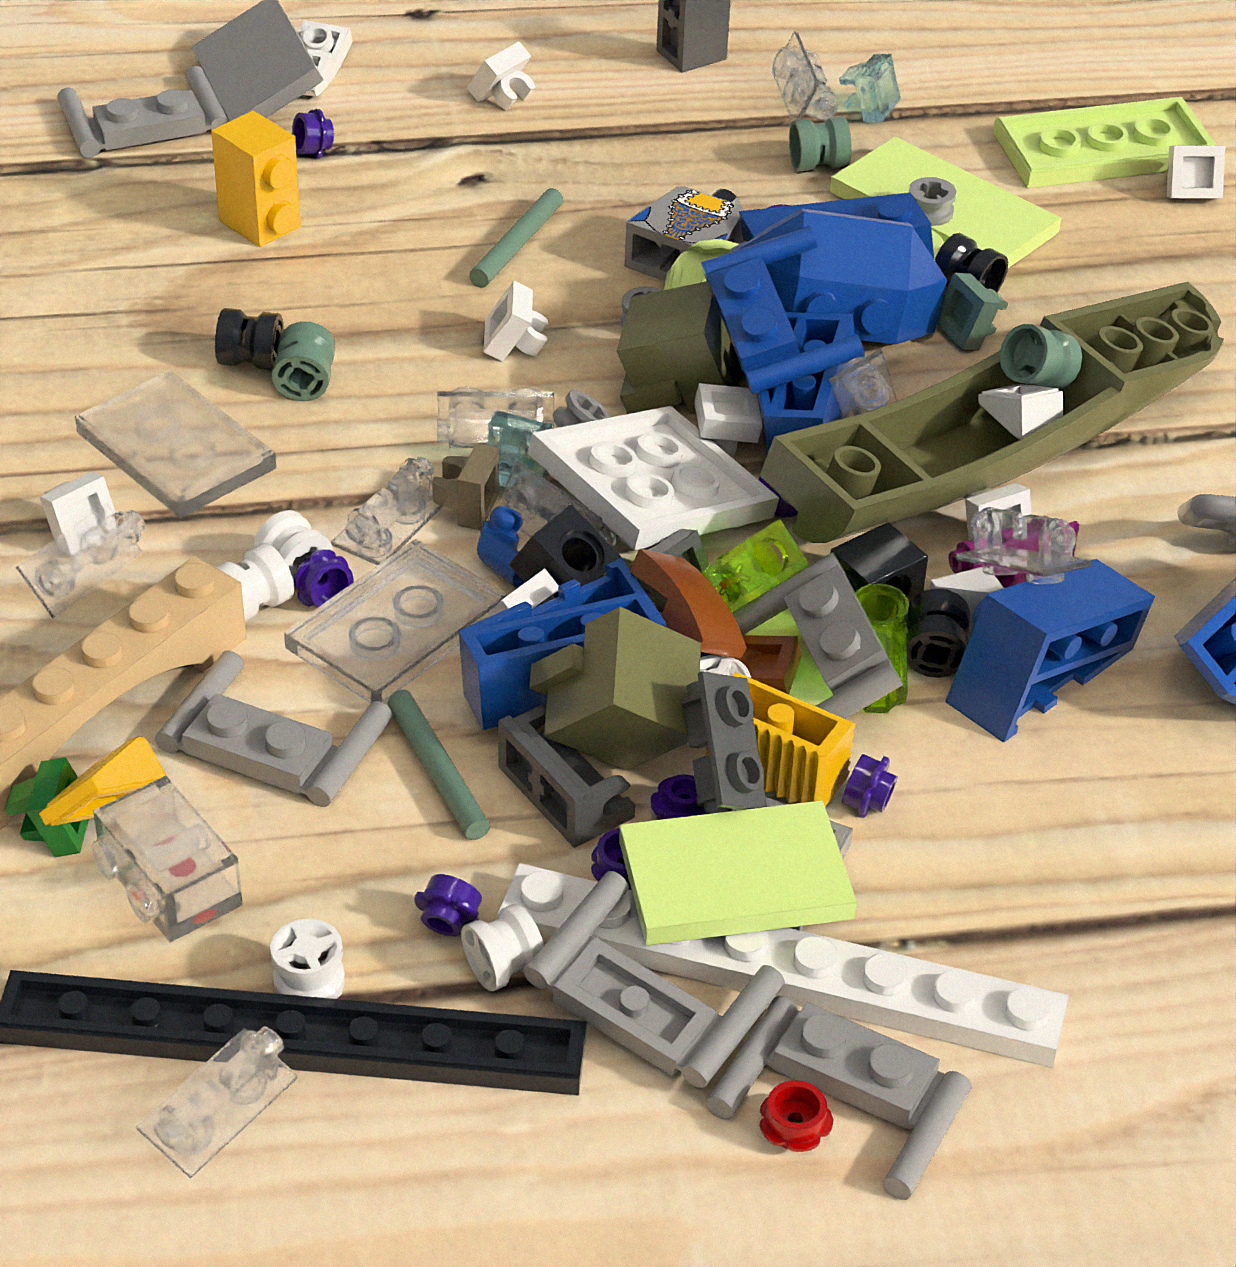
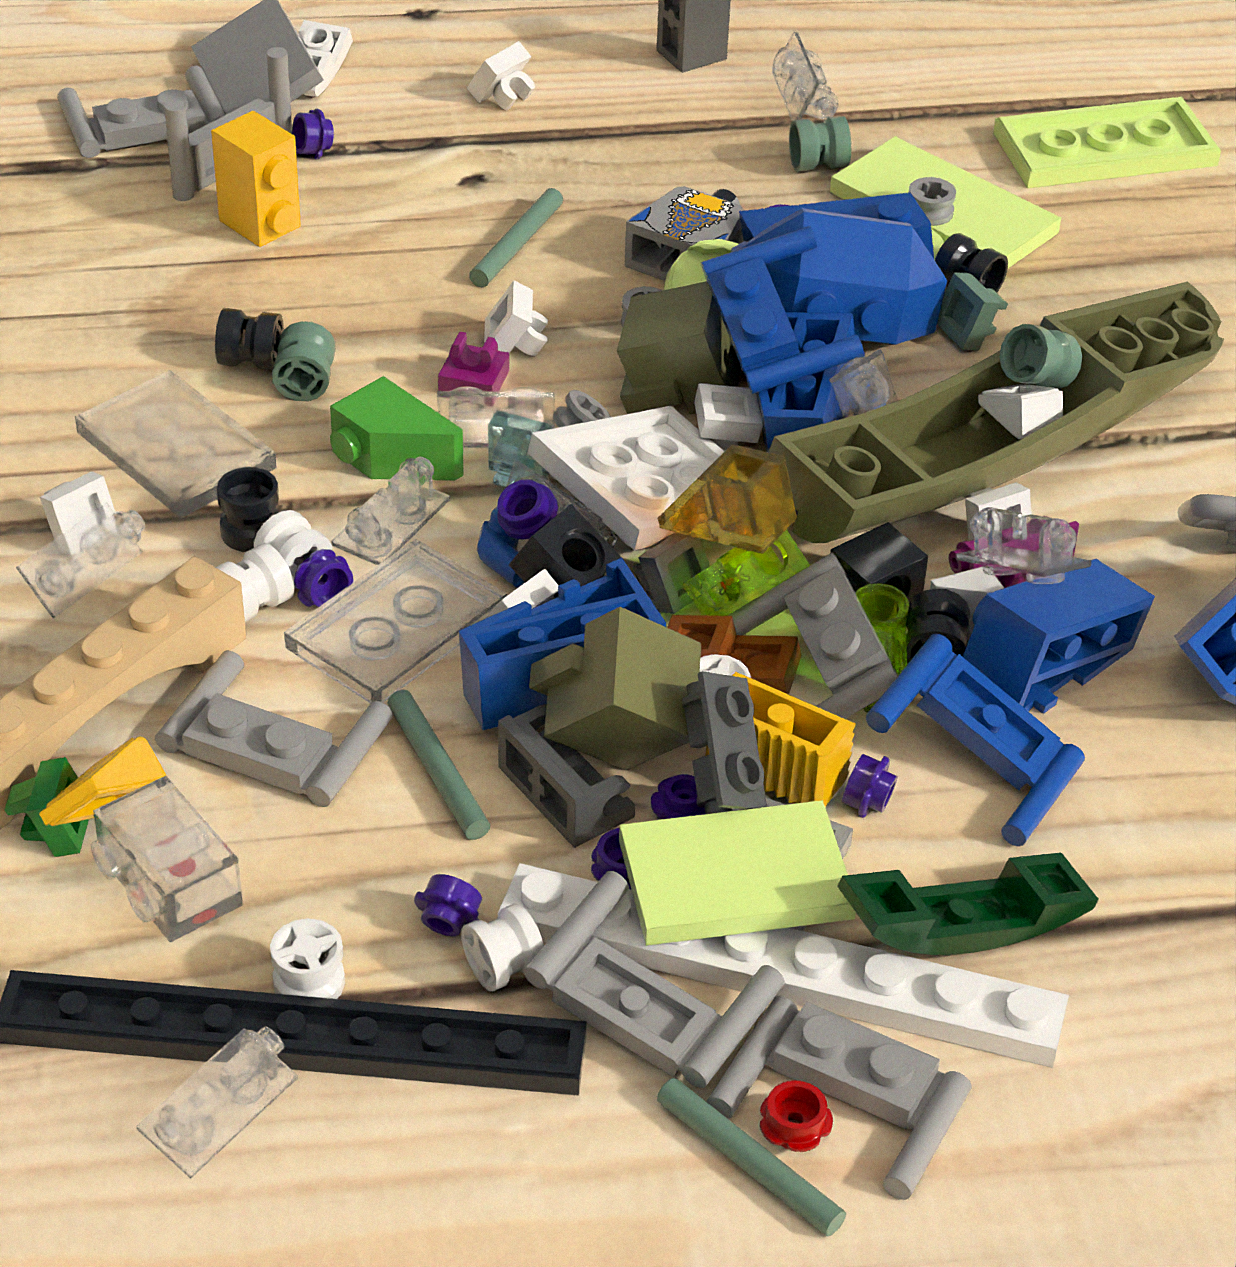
(192, 153): none -> light grey plate
(247, 501): none -> black wheel
(386, 426): none -> bright green slope
(469, 485): dark tan tile -> none
(474, 366): none -> magenta tile
(525, 508): none -> dark purple plate
(692, 604): dark orange slope -> none
(736, 501): none -> clear yellow slope
(752, 1157): none -> sand green bar
(875, 87): clear light blue tile -> none
(971, 916): none -> dark green slope
(988, 725): none -> blue plate
(1195, 171): white tile -> none

